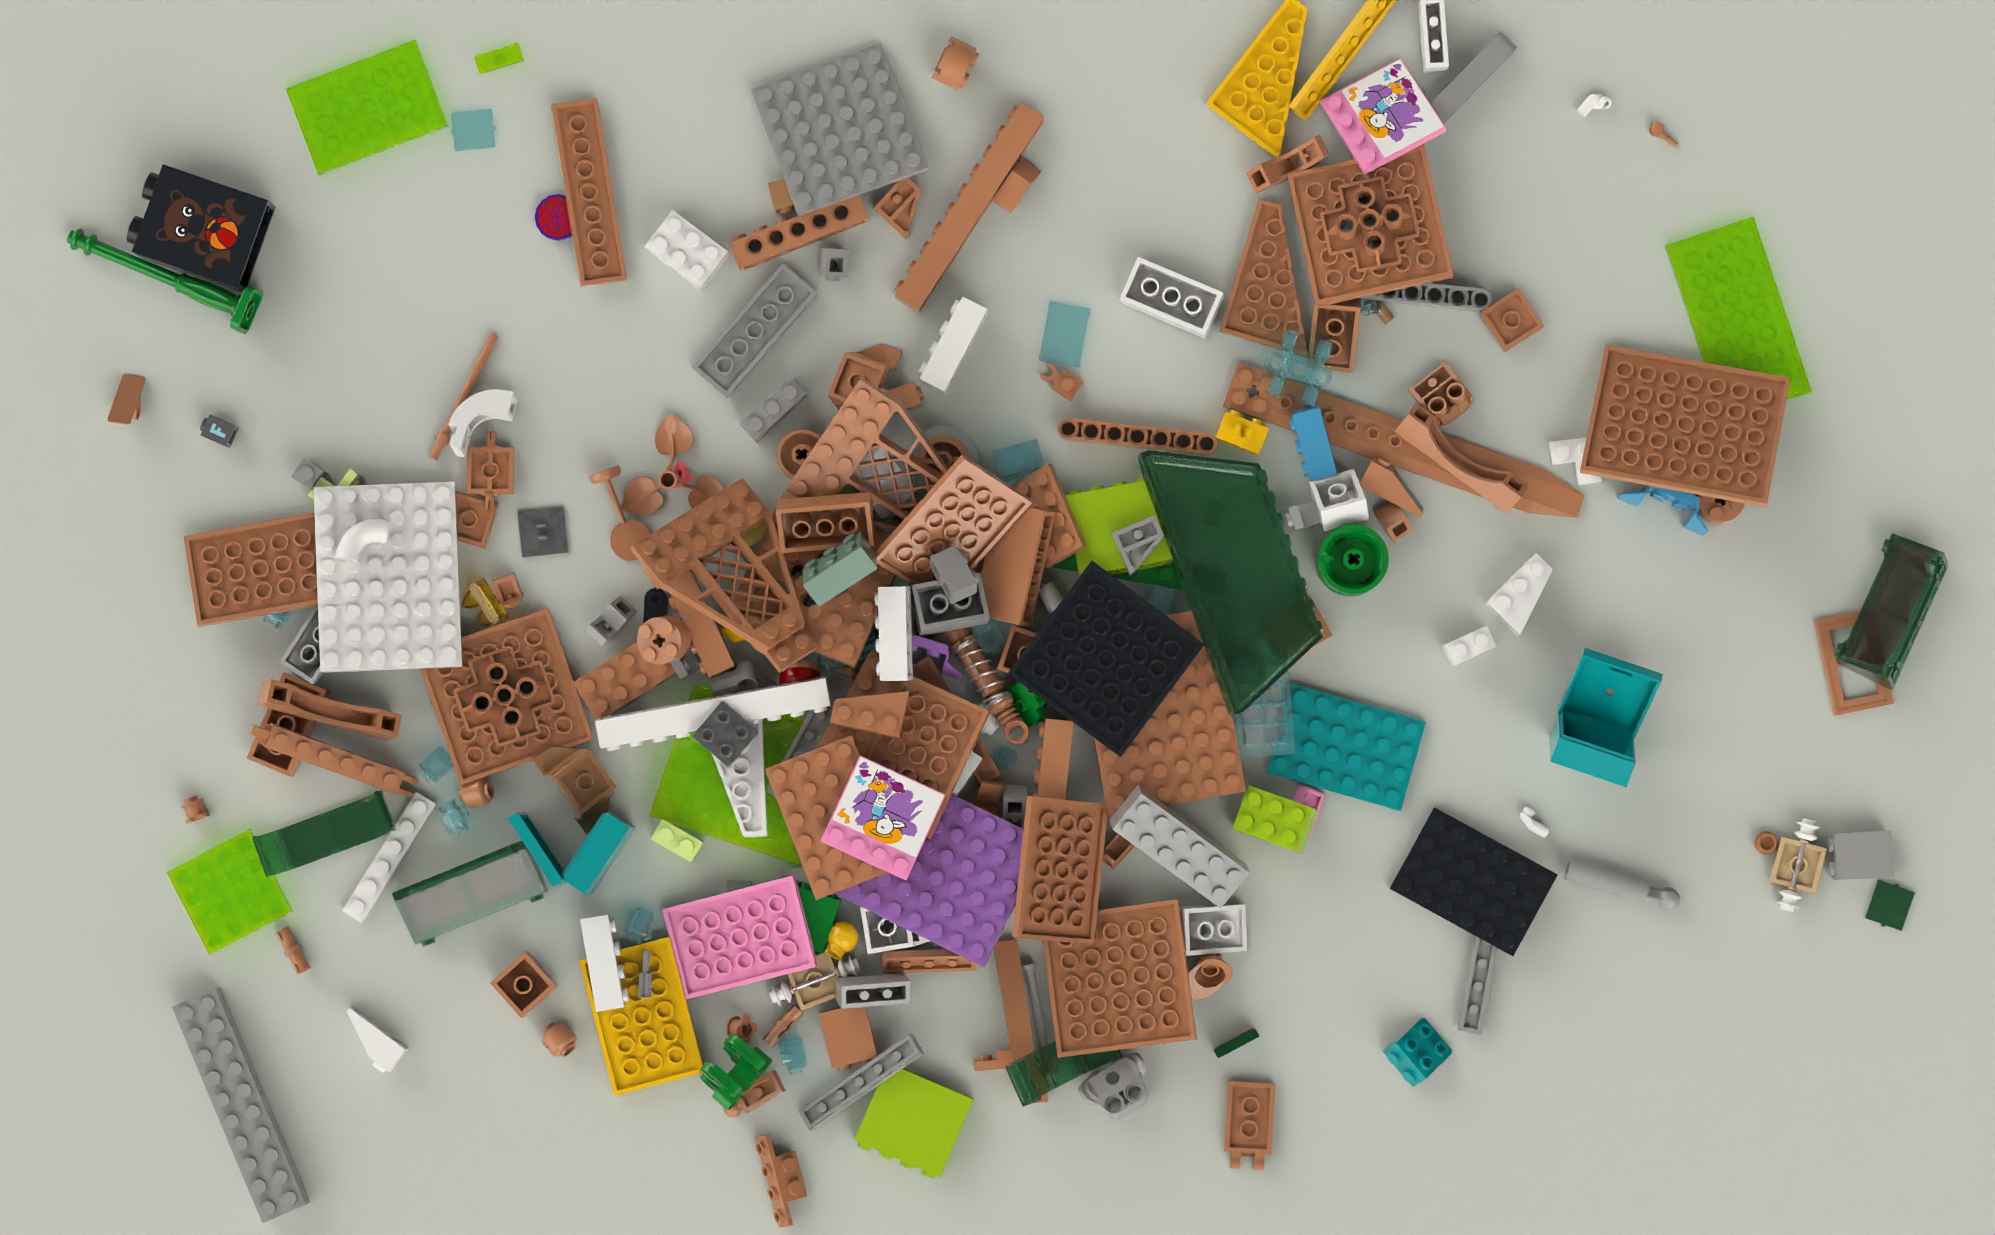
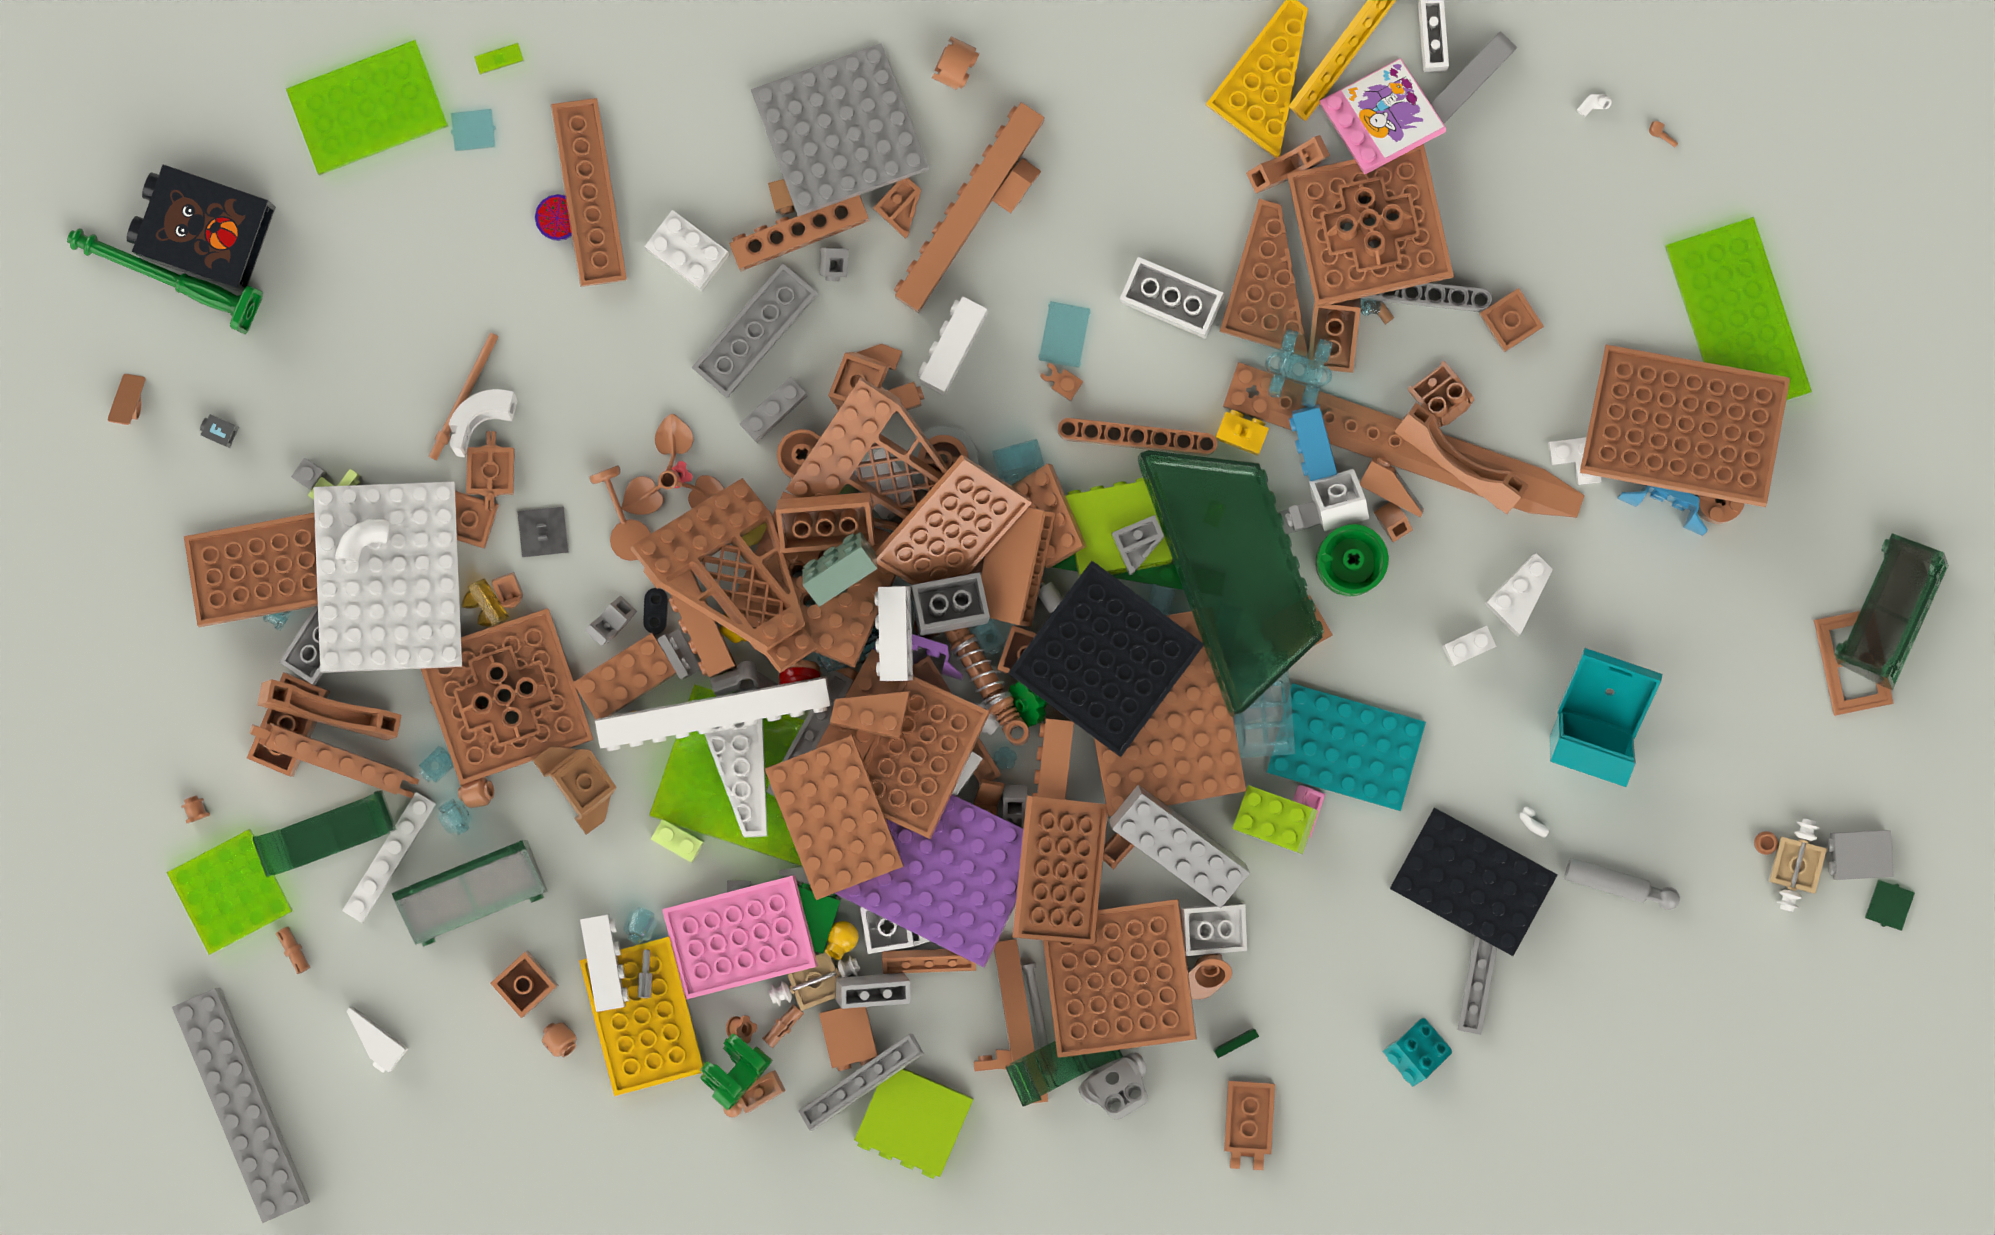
(590, 860): teal container -> none
(651, 641): nougat brick -> none
(725, 734): flat silver bracket -> none
(782, 1178): nougat bracket -> none
(793, 1055): clear light blue brick -> none
(882, 817): plate -> none
(954, 574): light grey brick -> none

